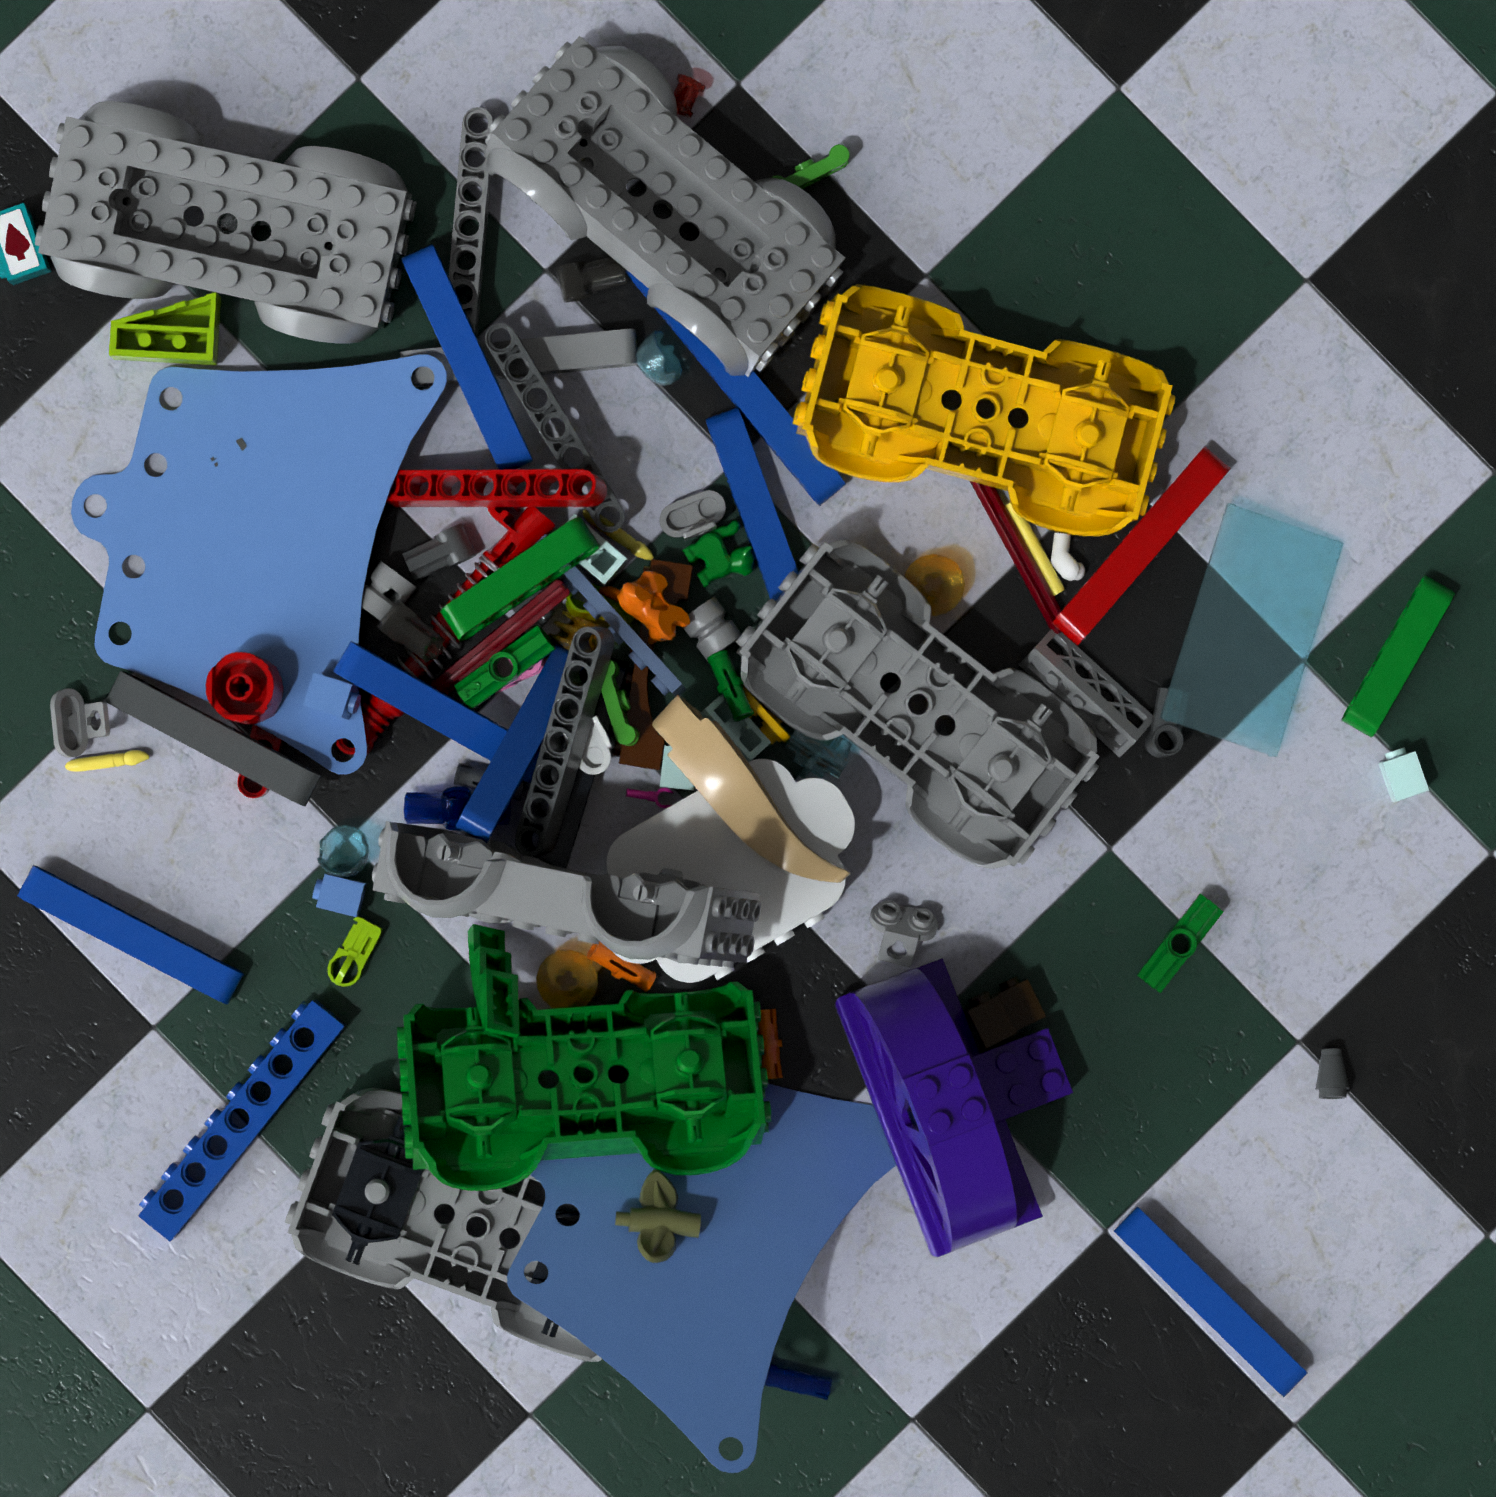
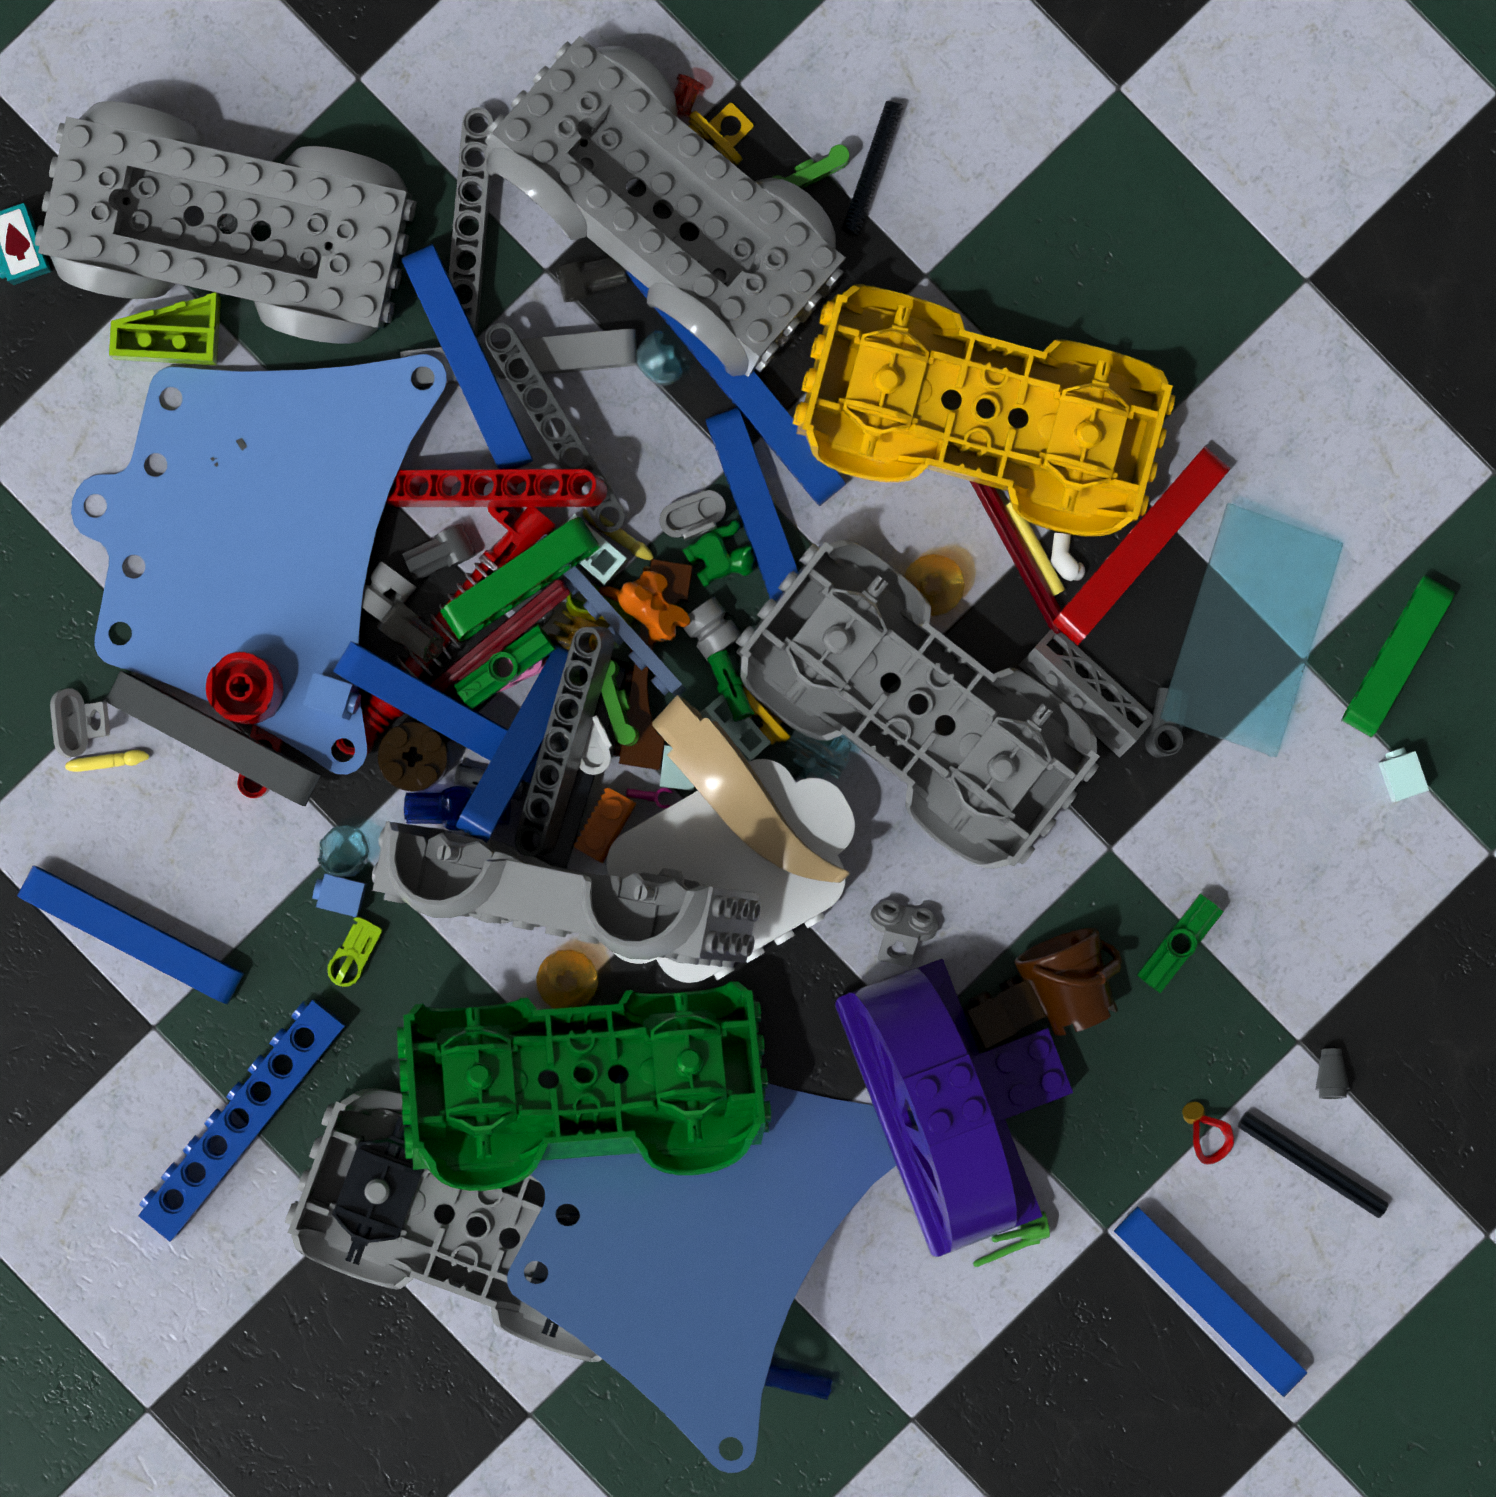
(402, 741): none -> dark brown brick
(493, 981): green slope -> none
(605, 824): none -> orange brick
(639, 976): orange pin -> none
(659, 1219): olive plant -> none
(711, 130): none -> yellow bracket
(771, 1055): orange pin -> none
(871, 167): none -> black axle
(1031, 1233): none -> bright green plant
(1072, 978): none -> reddish brown piece
(1194, 1114): none -> red piece
(1313, 1165): none -> black axle

